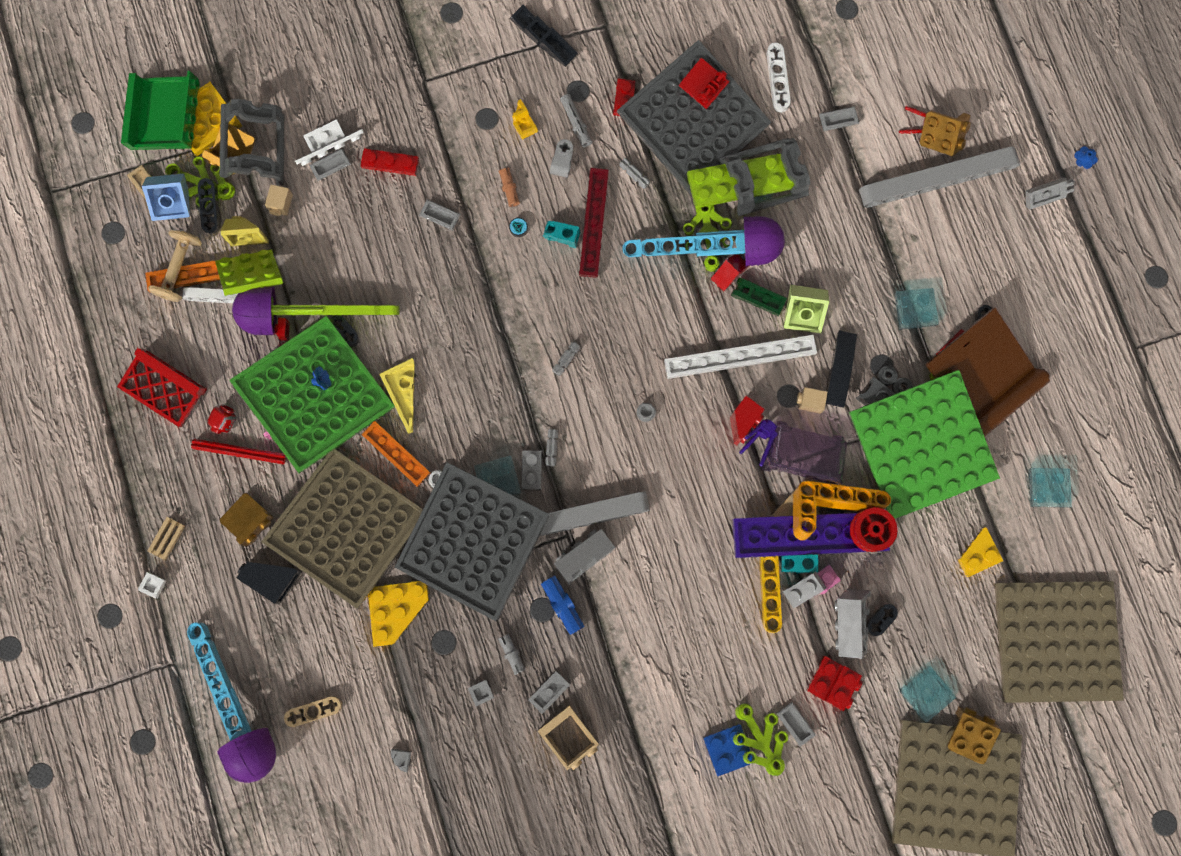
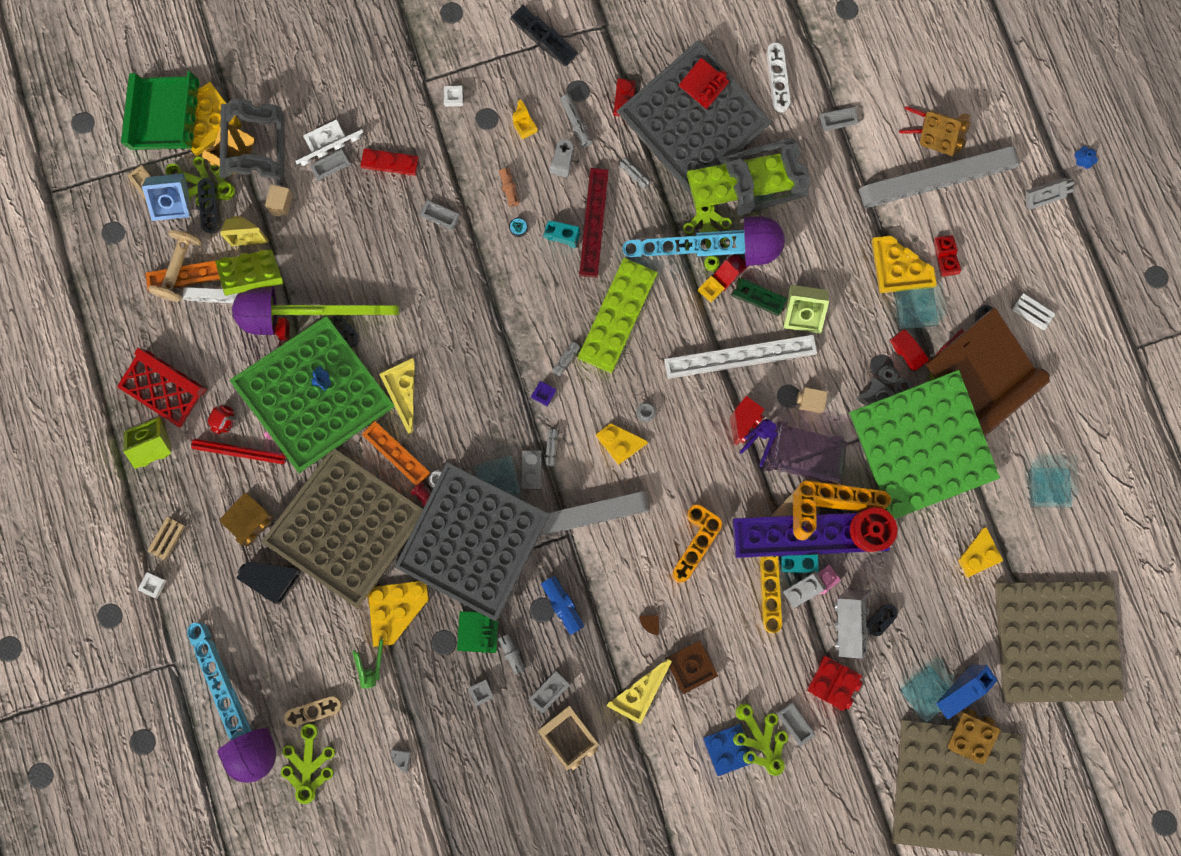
(146, 443): none -> lime slope
(307, 767): none -> lime plant
(367, 676): none -> bright green plant
(421, 492): none -> dark red bush
(453, 96): none -> white plate
(476, 633): none -> green hinge
(543, 394): none -> dark purple plate
(584, 555): light grey wedge -> none
(617, 315): none -> lime plate
(620, 443): none -> yellow wing
(637, 699): none -> light yellow wing
(650, 624): none -> reddish brown tile
(691, 667): none -> reddish brown plate
(694, 547): none -> light orange beam
(711, 289): none -> yellow plate
(841, 368): black slope -> none
(900, 267): none -> yellow plate
(907, 346): none -> red slope
(946, 255): none -> red slope
(967, 689): none -> blue slope
(1049, 314): none -> white tile

